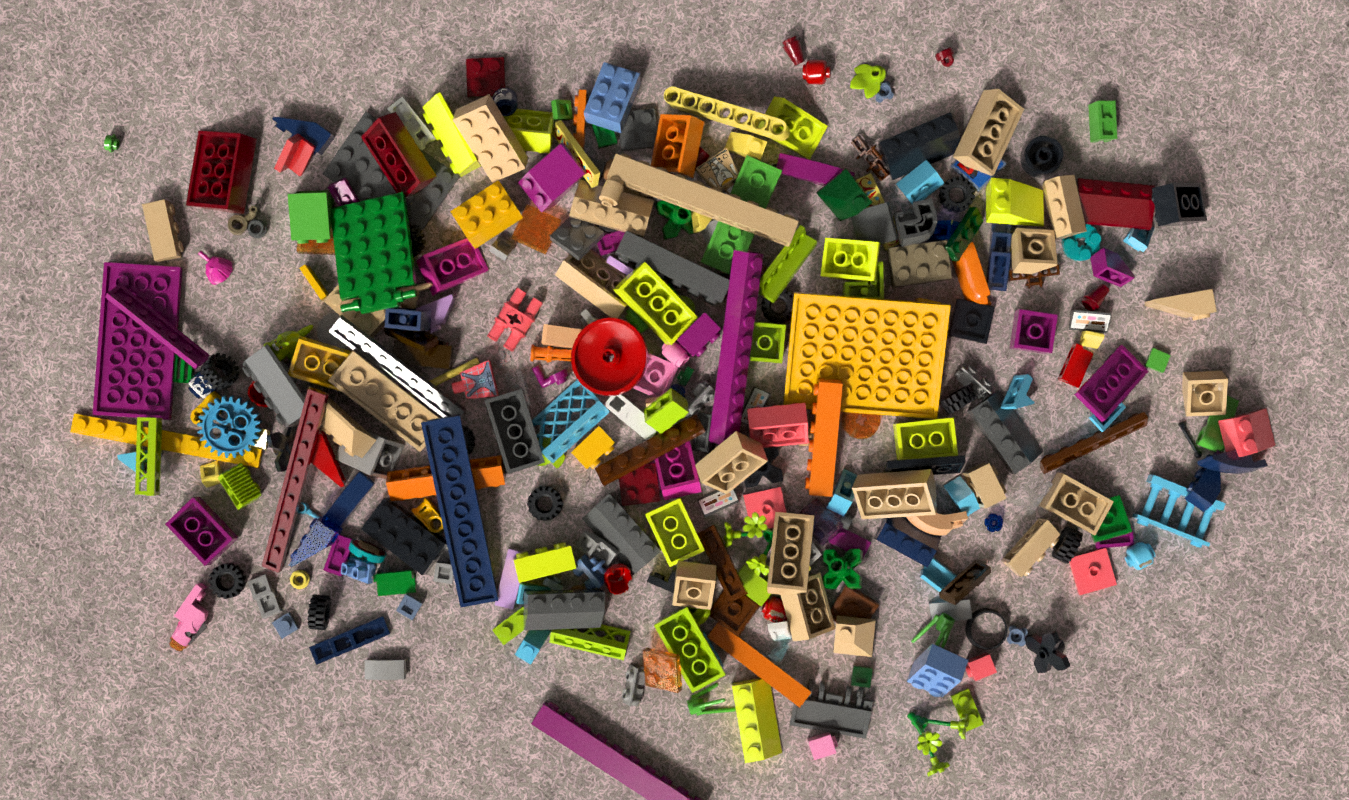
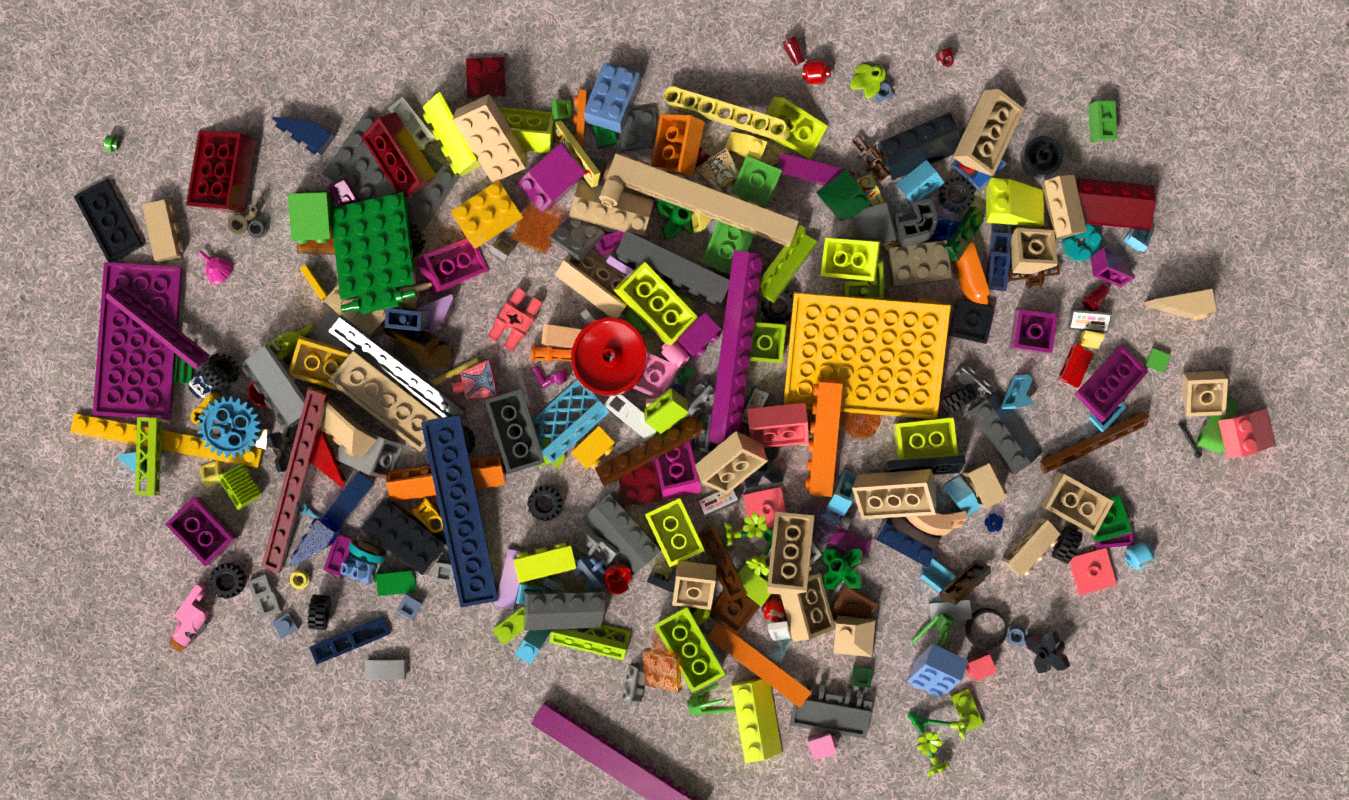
(108, 221): none -> black tile
(295, 155): panel -> none
(506, 101): dark blue head -> none
(1175, 491): medium azure fence -> none
(1179, 204): black brick -> none
(1205, 488): dark blue slope -> none
(1231, 463): dark blue slope -> none

